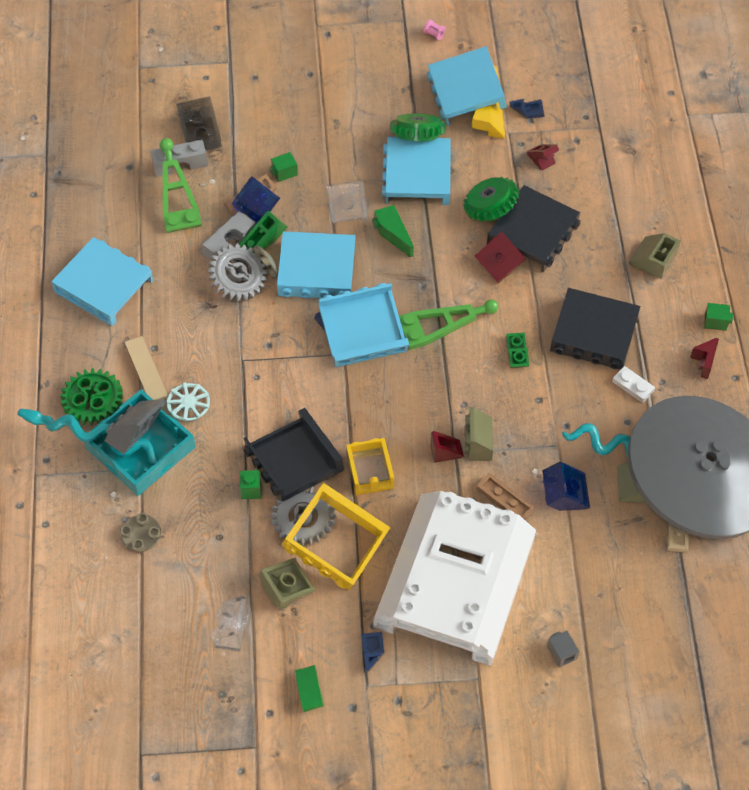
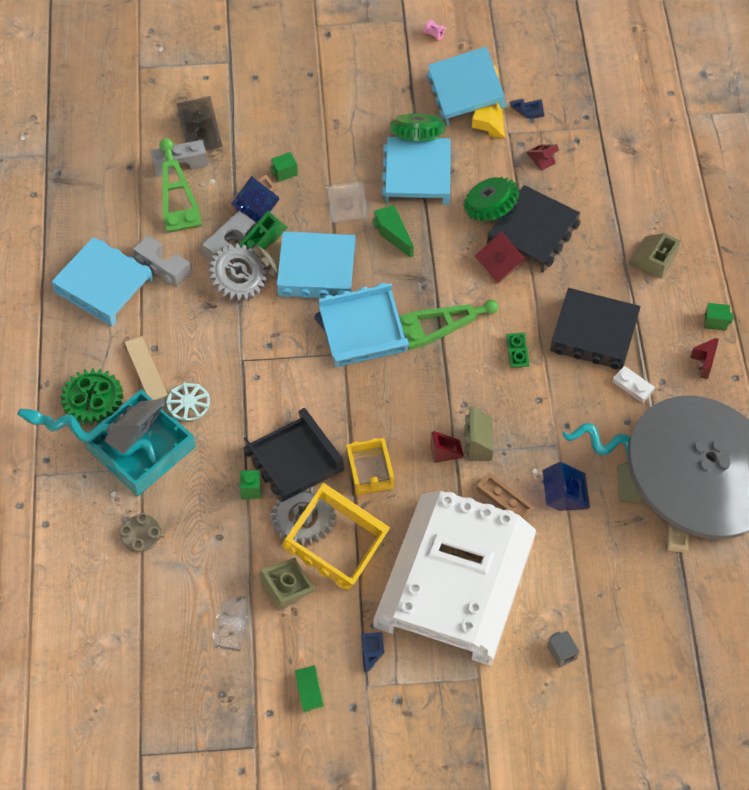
(171, 270): none -> light grey arch

